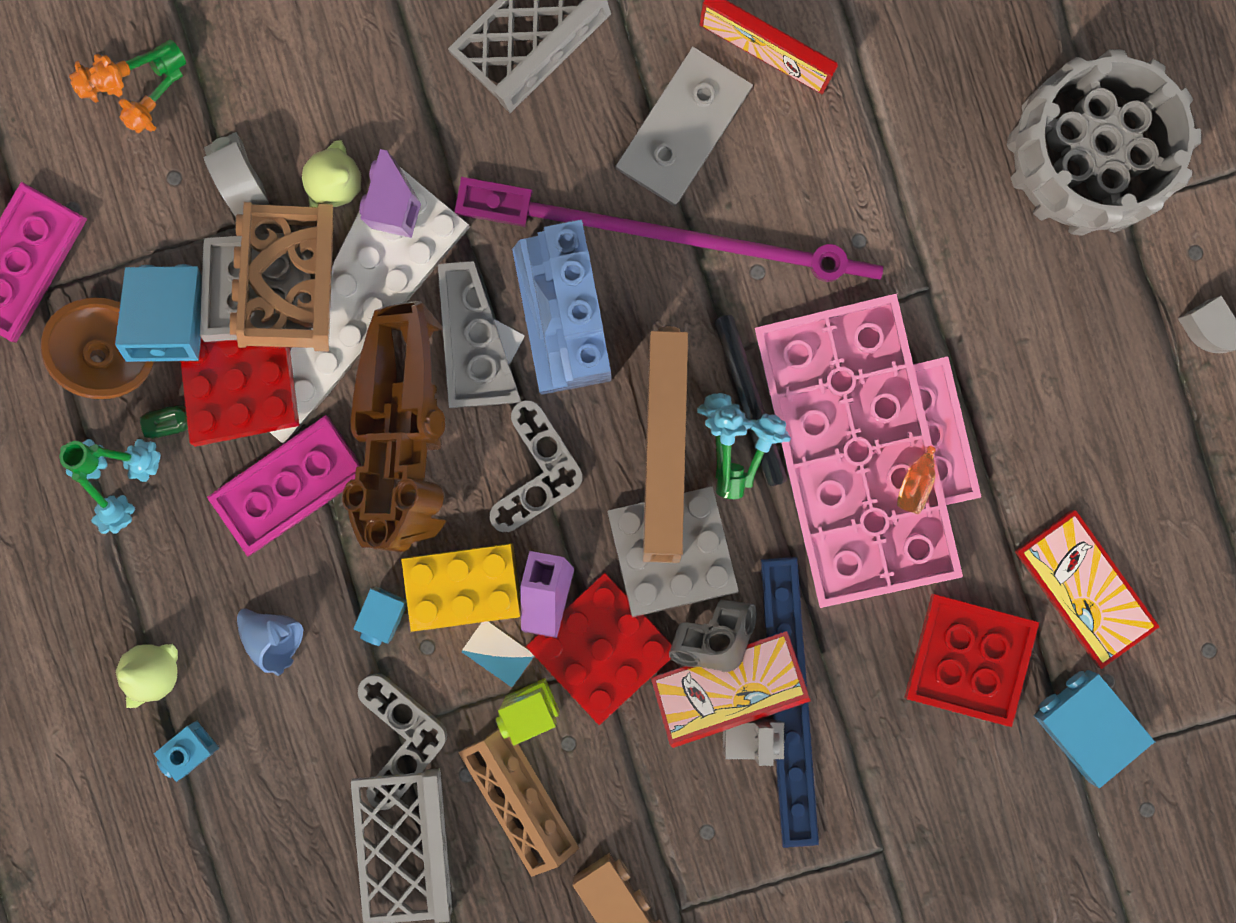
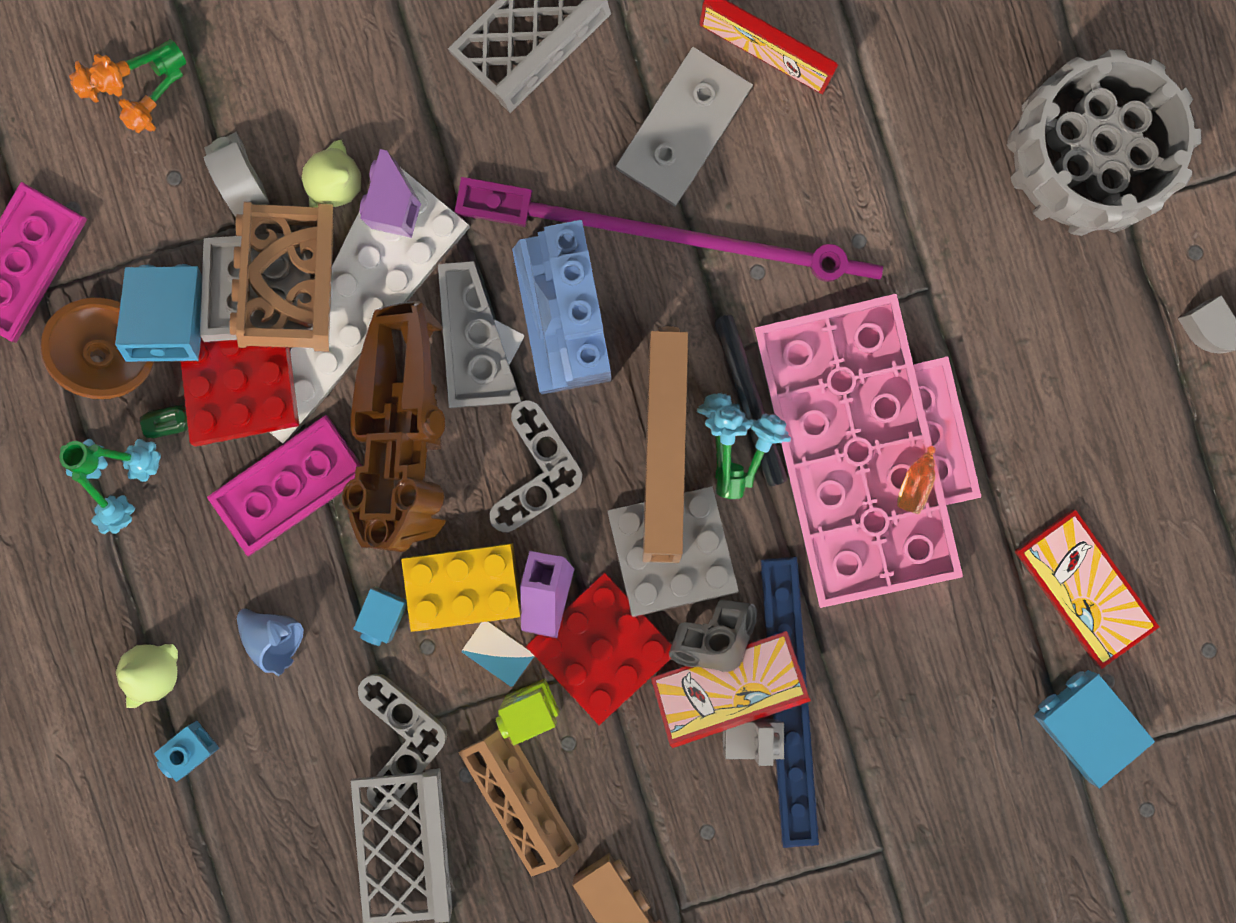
(971, 660): red plate -> none

